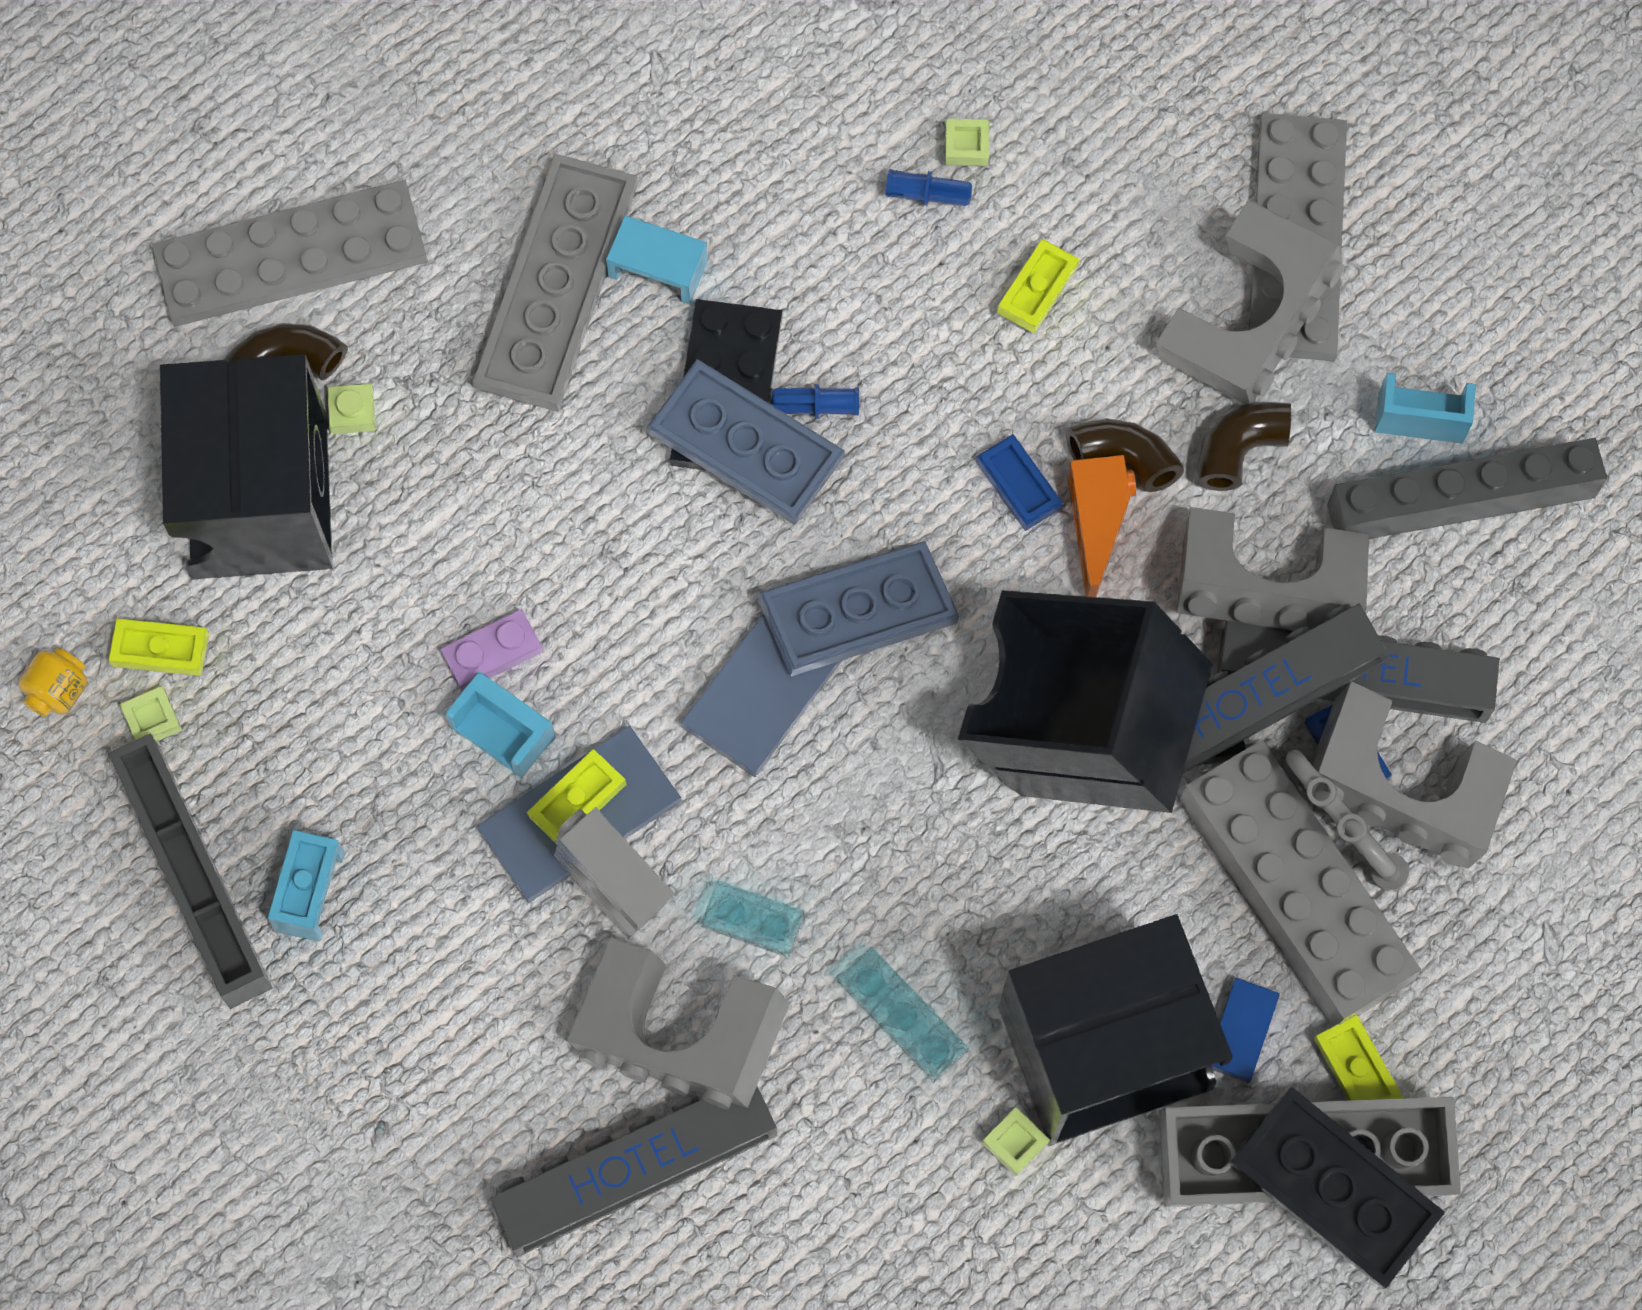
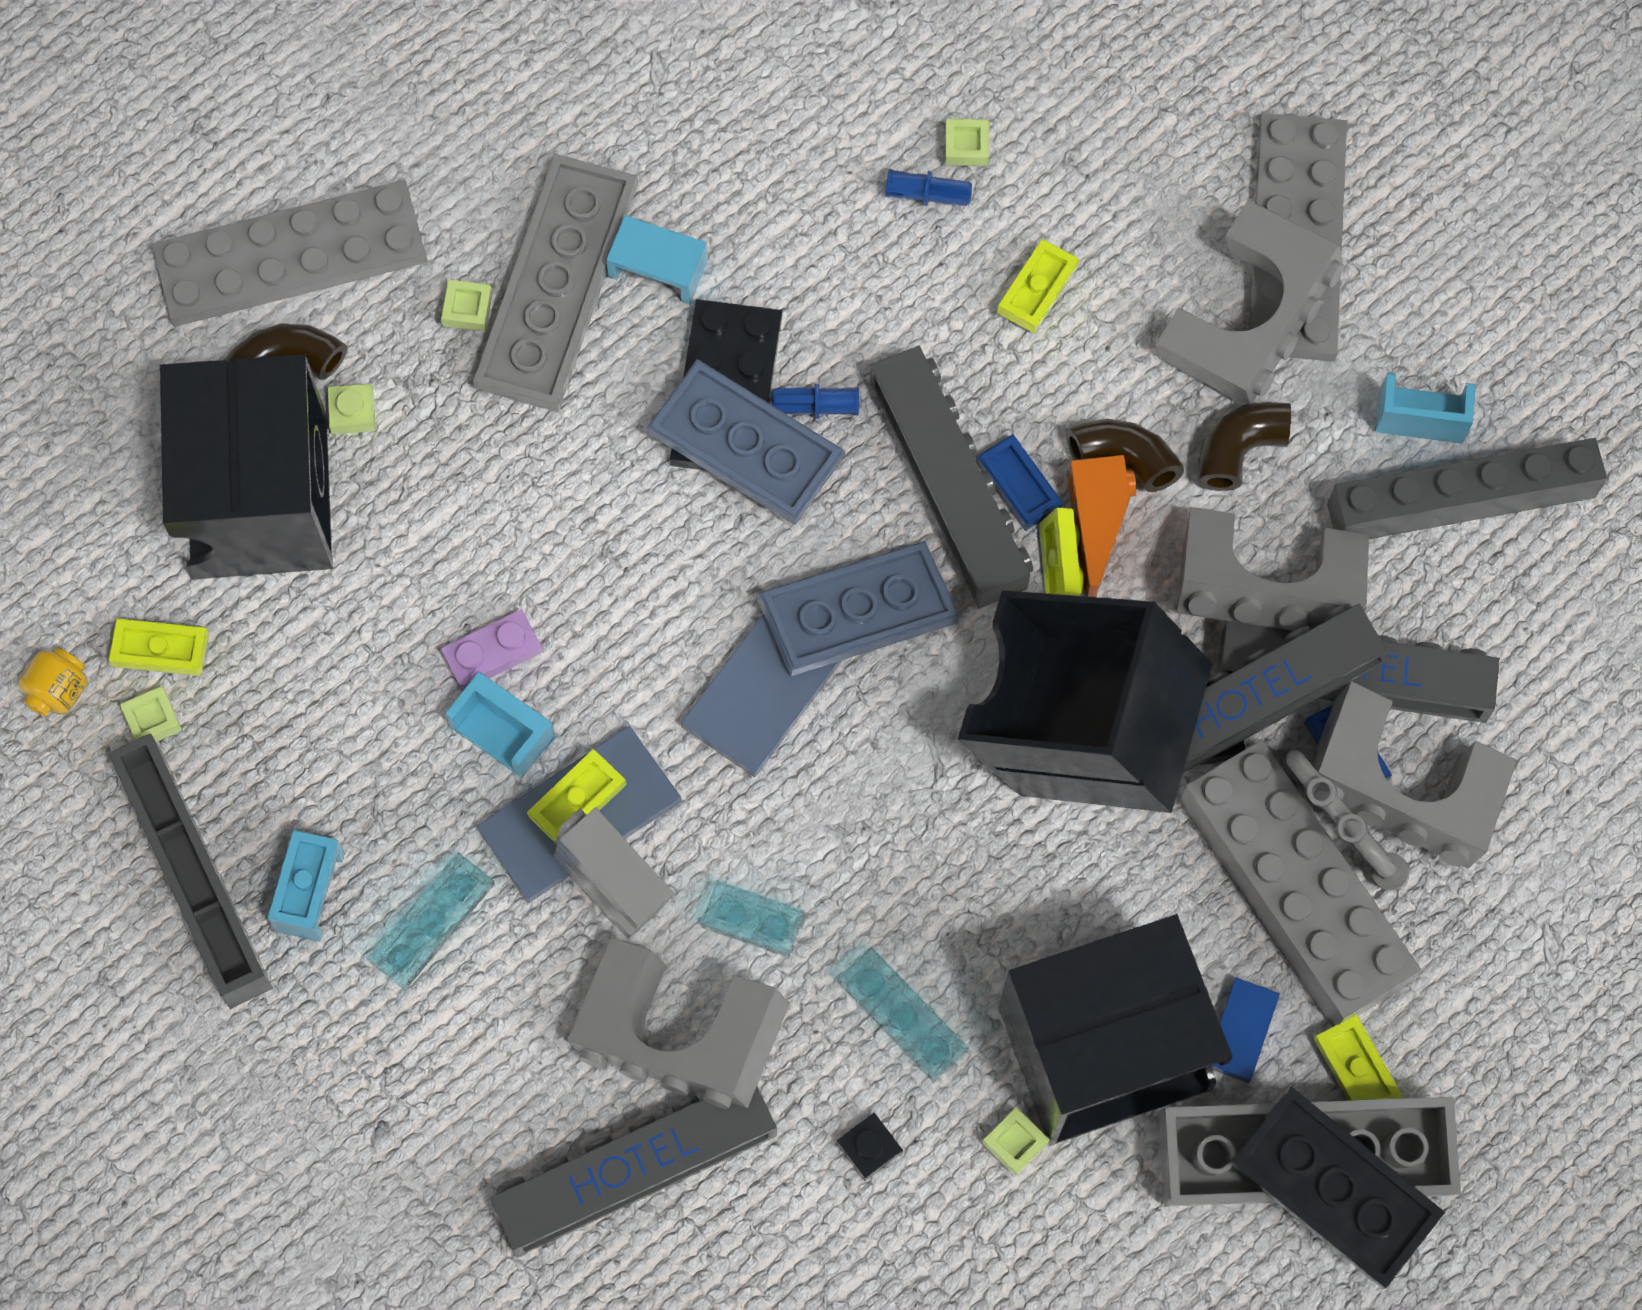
(431, 921): none -> clear light blue plate
(466, 305): none -> yellowish green plate
(869, 1146): none -> black plate
(950, 476): none -> dark grey brick
(1059, 553): none -> neon yellow plate

